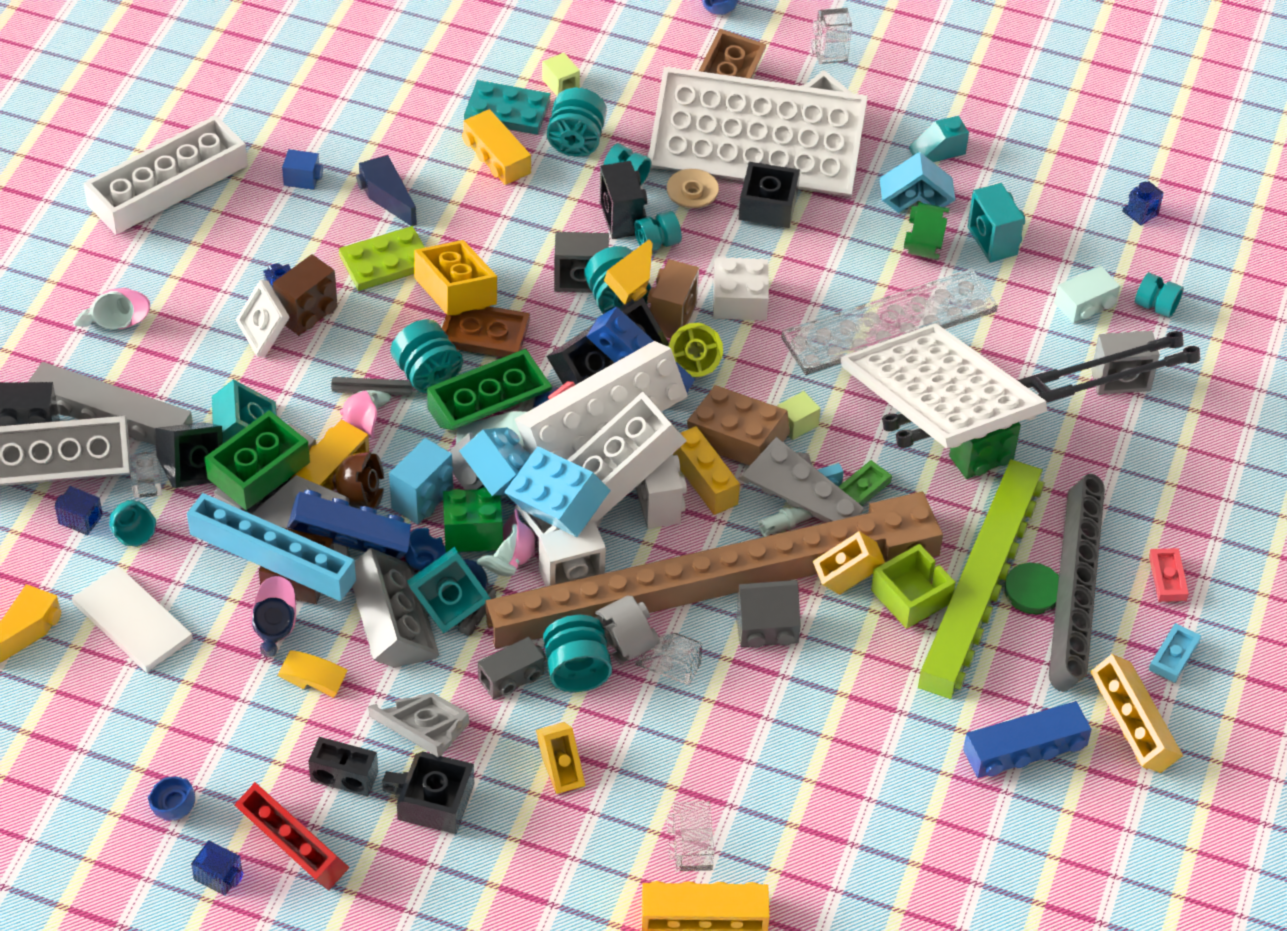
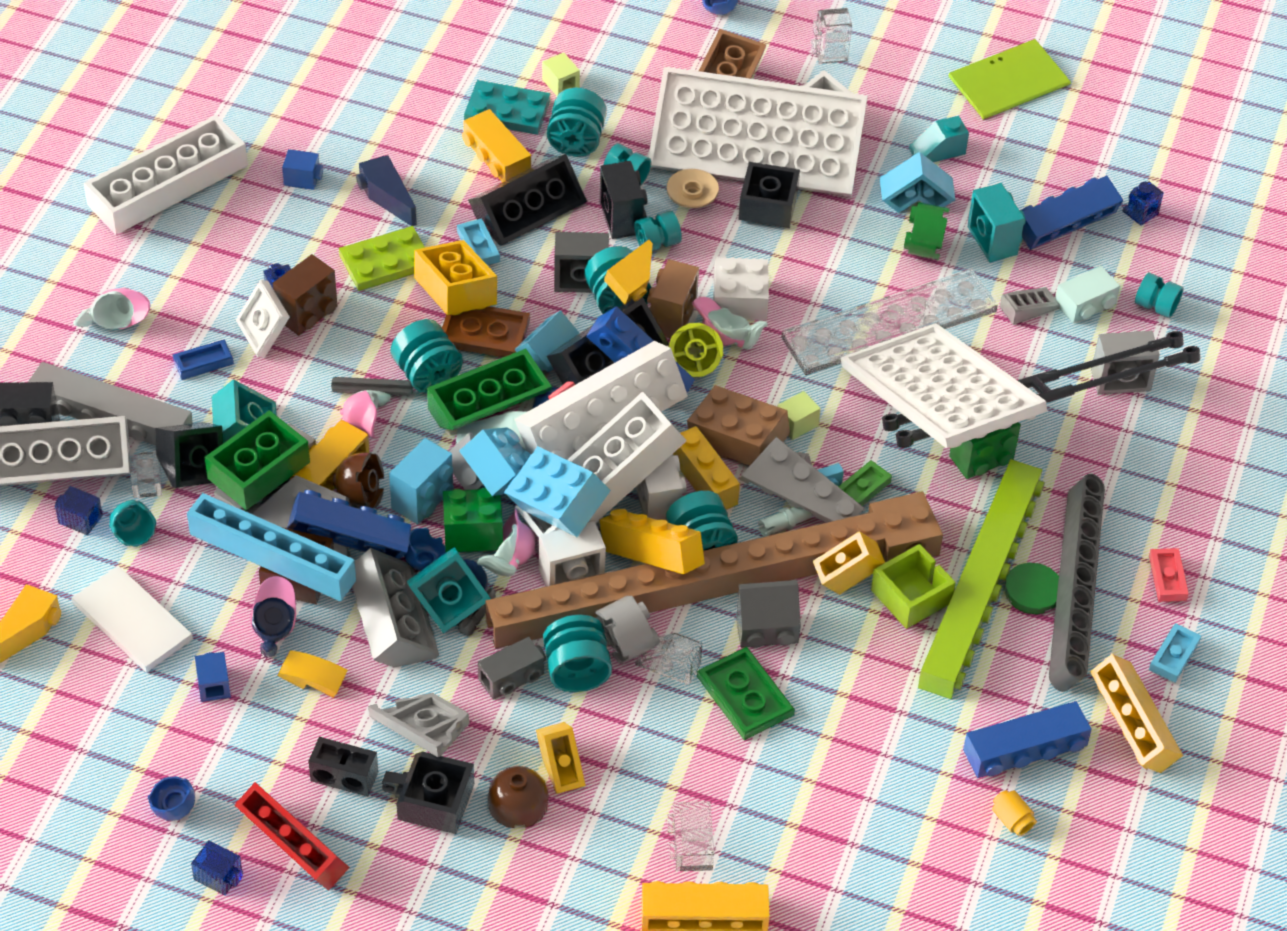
(203, 359): none -> blue tile
(212, 676): none -> blue brick
(479, 239): none -> medium azure plate
(518, 797): none -> reddish brown cylinder
(529, 199): none -> black slope
(548, 337): none -> medium azure brick
(652, 541): none -> yellow brick
(704, 513): none -> teal wheel
(730, 327): none -> light aqua hair
(745, 693): none -> green tile
(1014, 812): none -> yellow brick
(1016, 314): none -> light grey slope
(1017, 78): none -> lime container
(1070, 211): none -> blue brick

